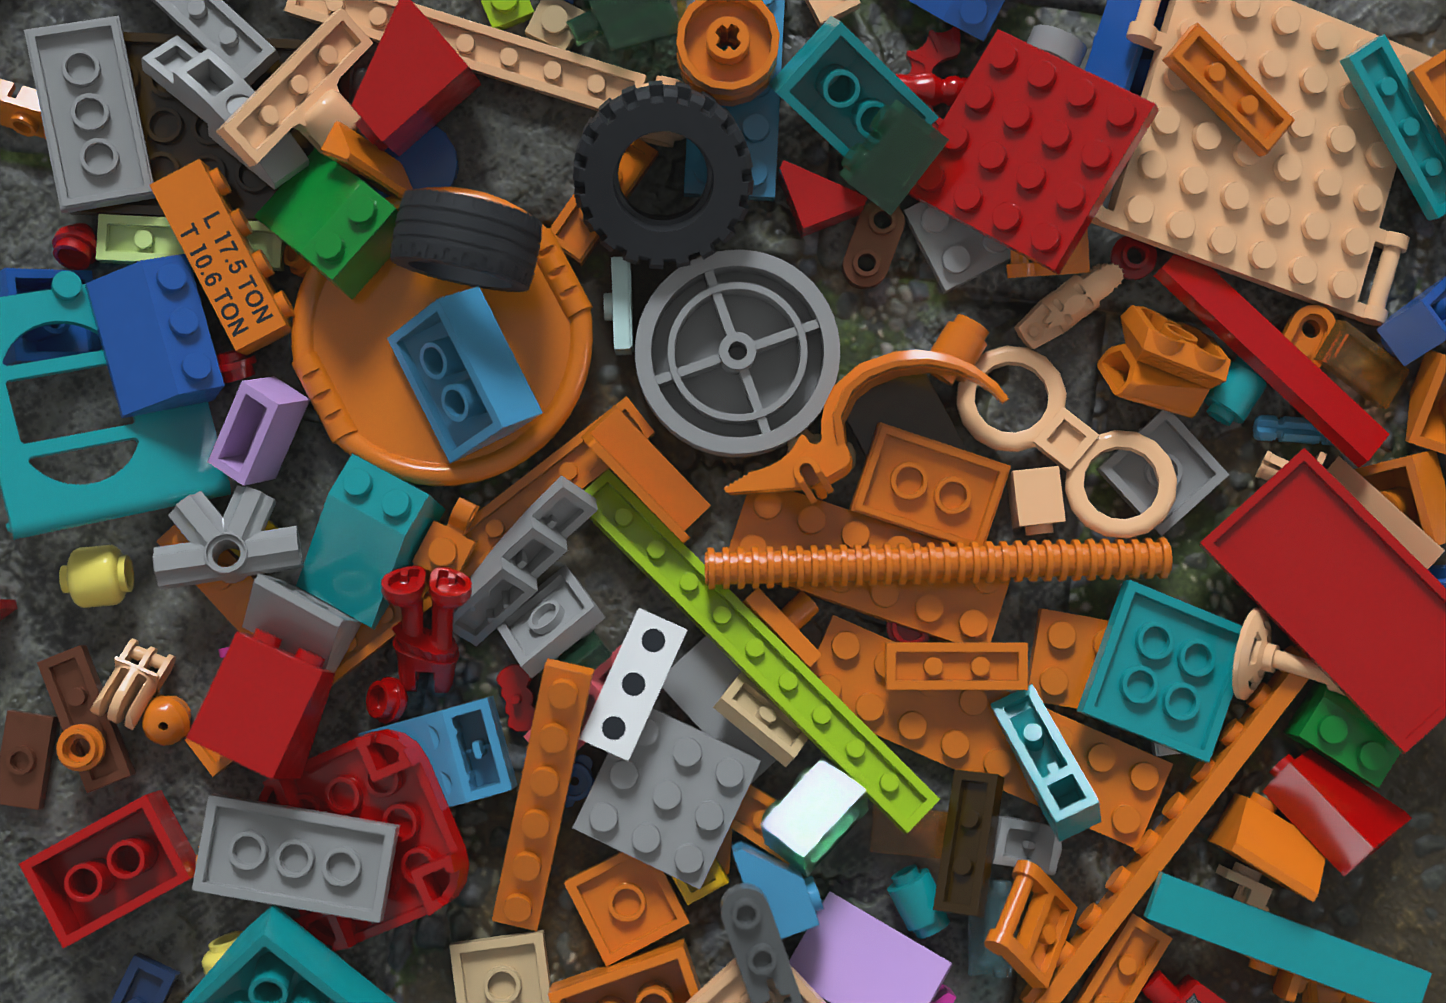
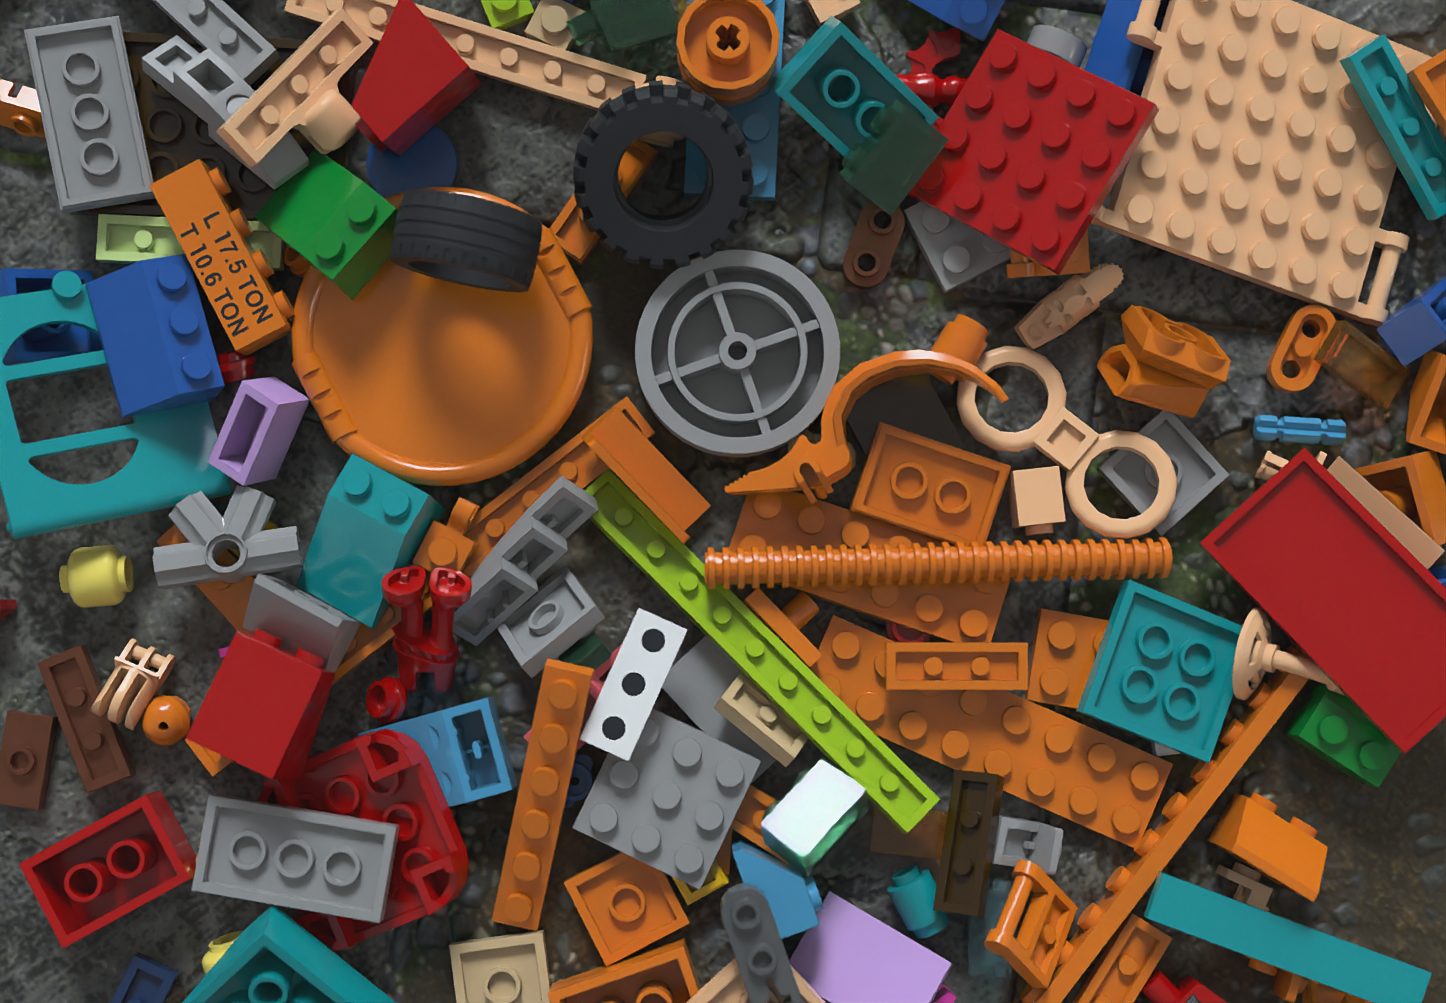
(67, 747): orange plate -> none
(75, 246): red plate -> none
(366, 160): orange slope -> none
(464, 373): dark azure slope -> none
(518, 697): red piece -> none
(619, 306): light aqua plate -> none
(816, 200): red slope -> none
(1047, 763): teal slope -> none
(1133, 271): red plate -> none
(1228, 89): orange tile -> none
(1237, 396): teal brick -> none
(1274, 358): red tile -> none
(1333, 809): red slope -> none

